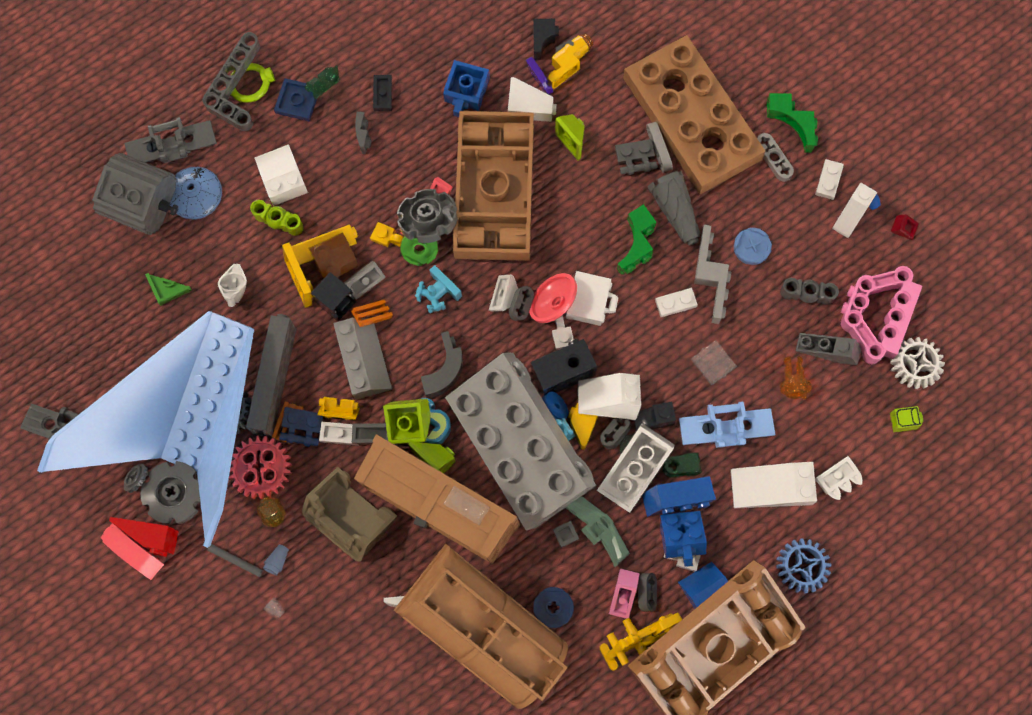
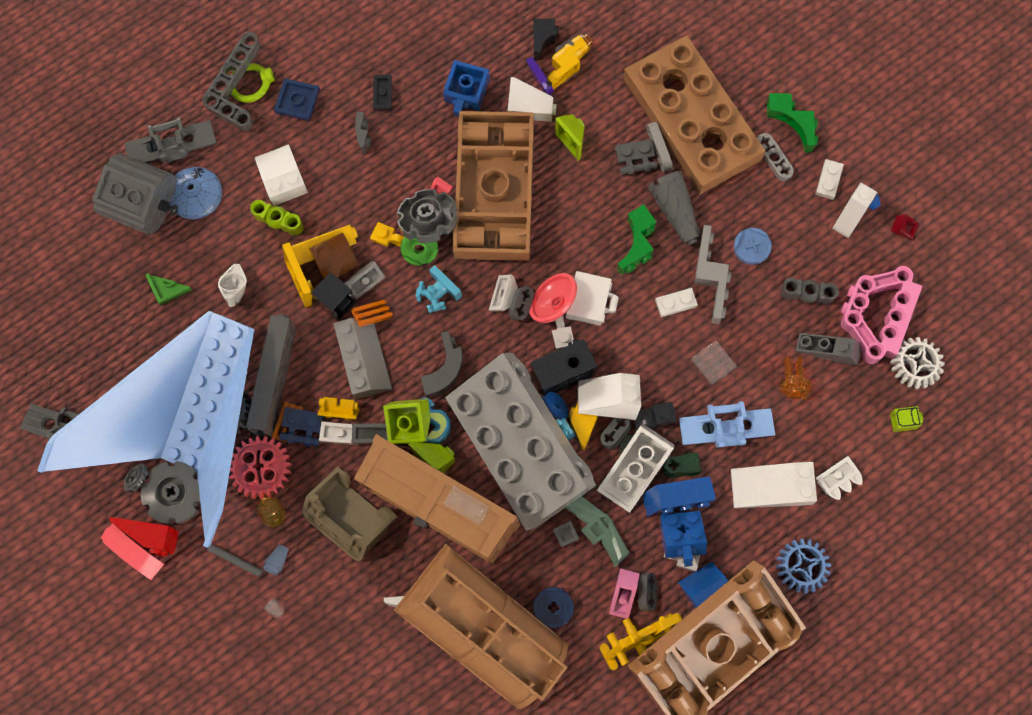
(326, 80): clear green hinge -> none

